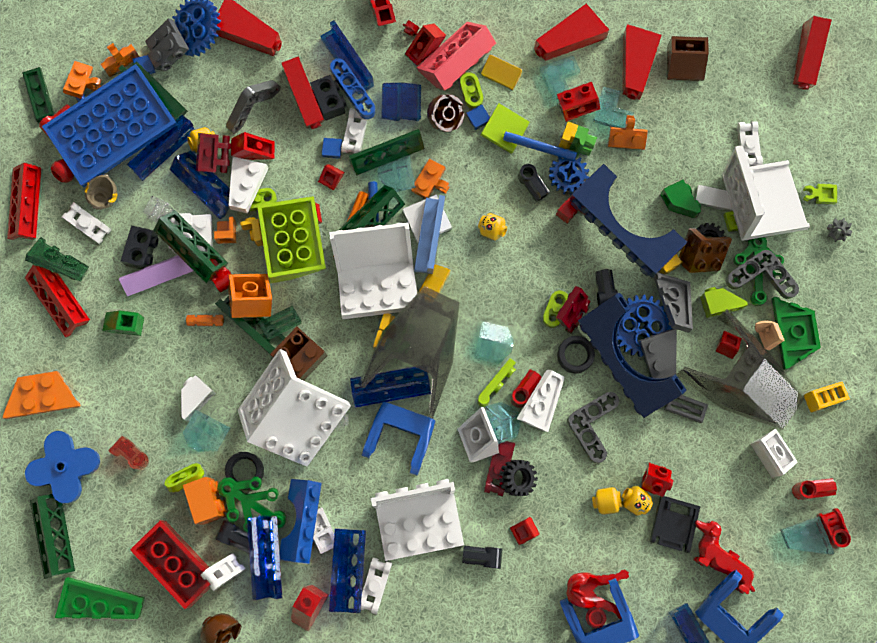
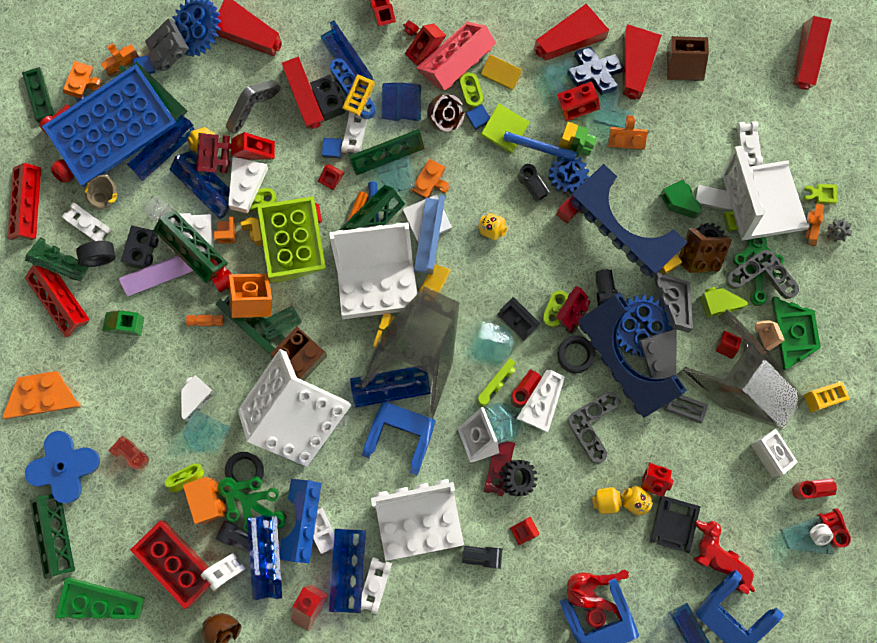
(95, 253): none -> black tyre
(370, 86): none -> yellow slope
(518, 318): none -> black hinge
(595, 70): none -> plate
(815, 217): none -> orange plate
(821, 534): none -> white tile

